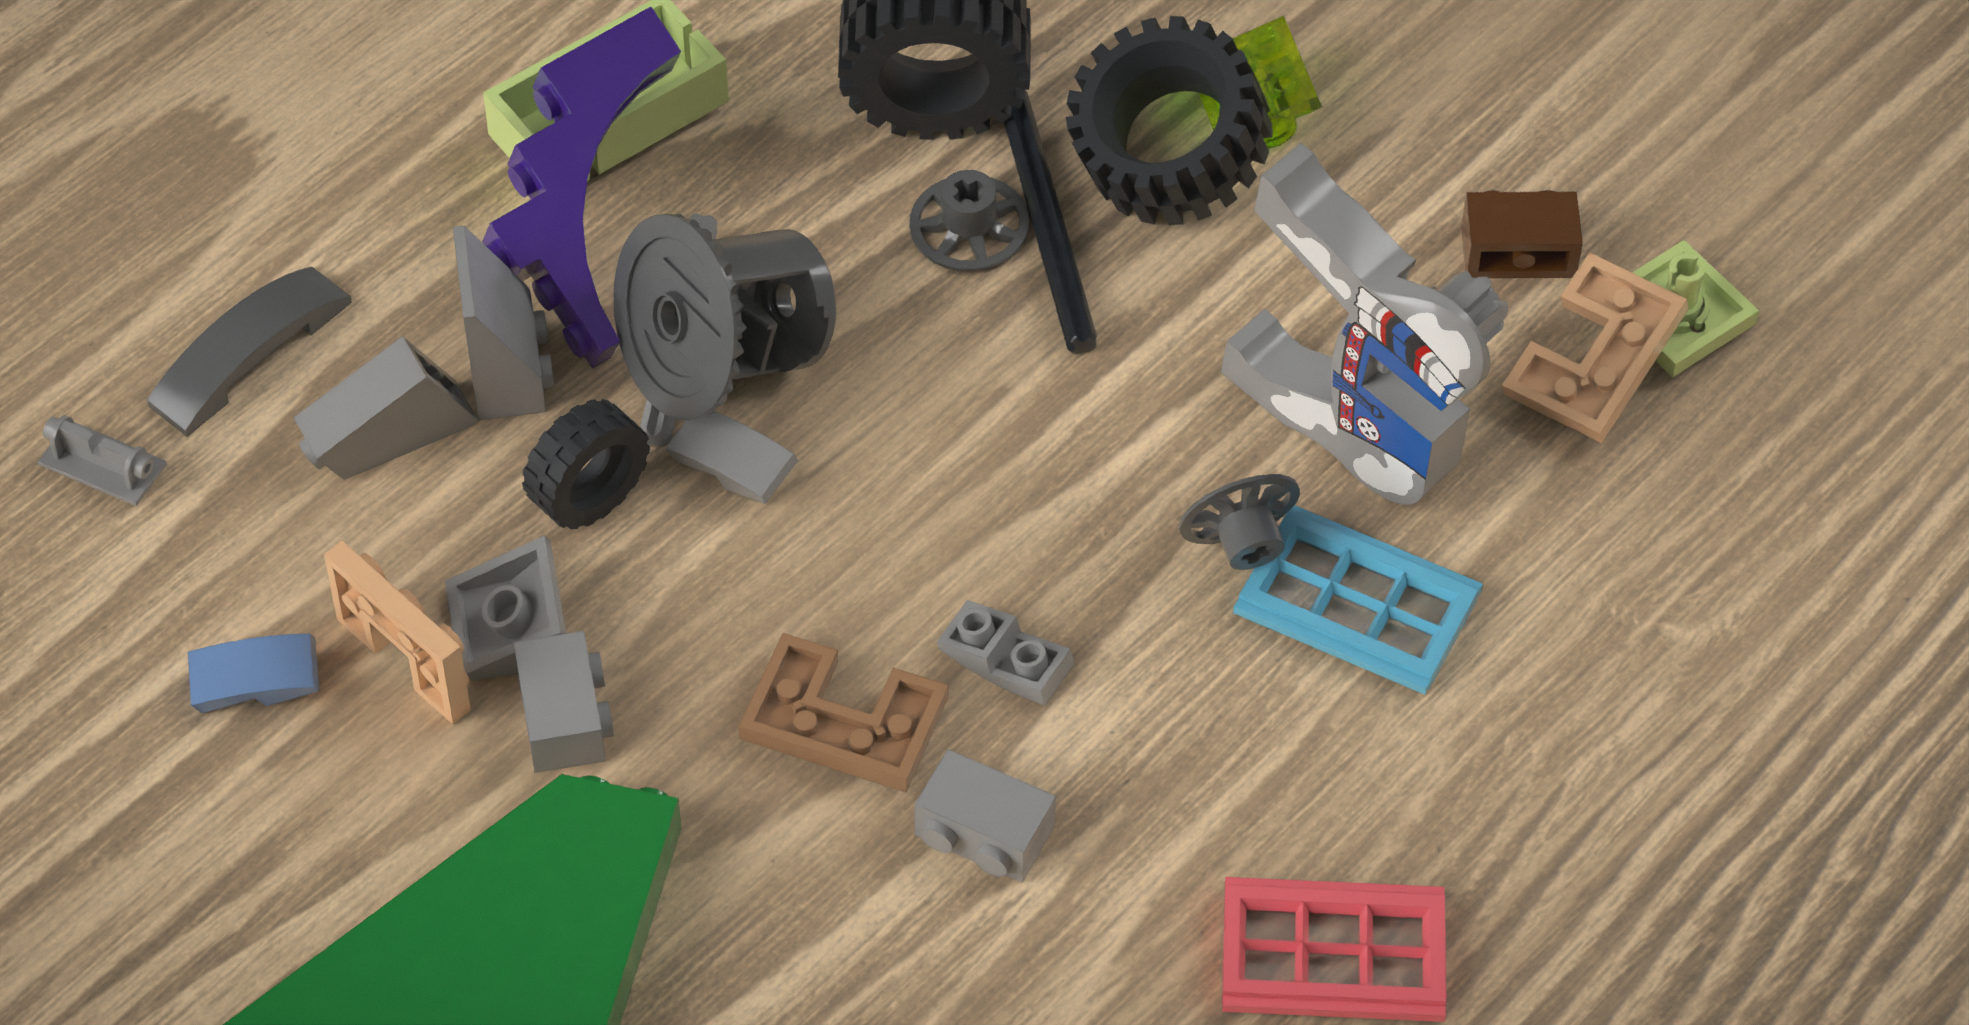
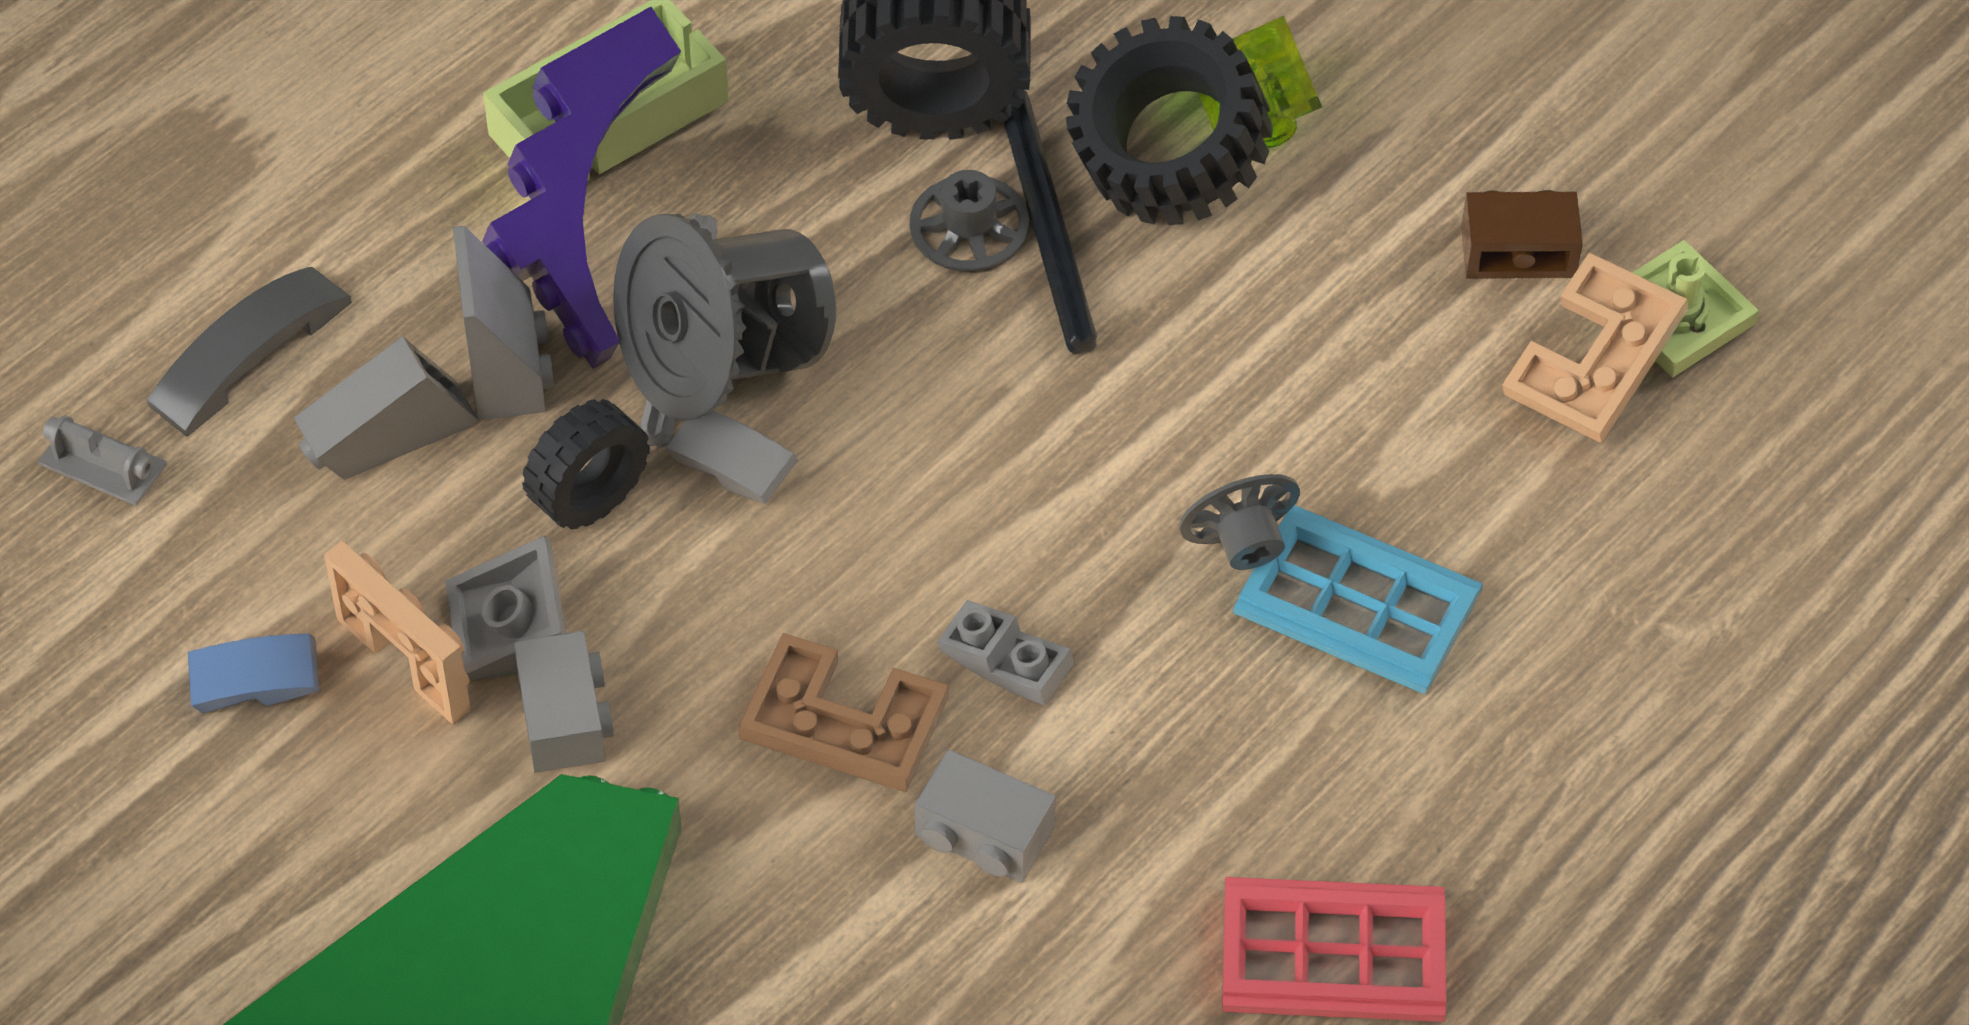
(1400, 357): light grey animal -> none

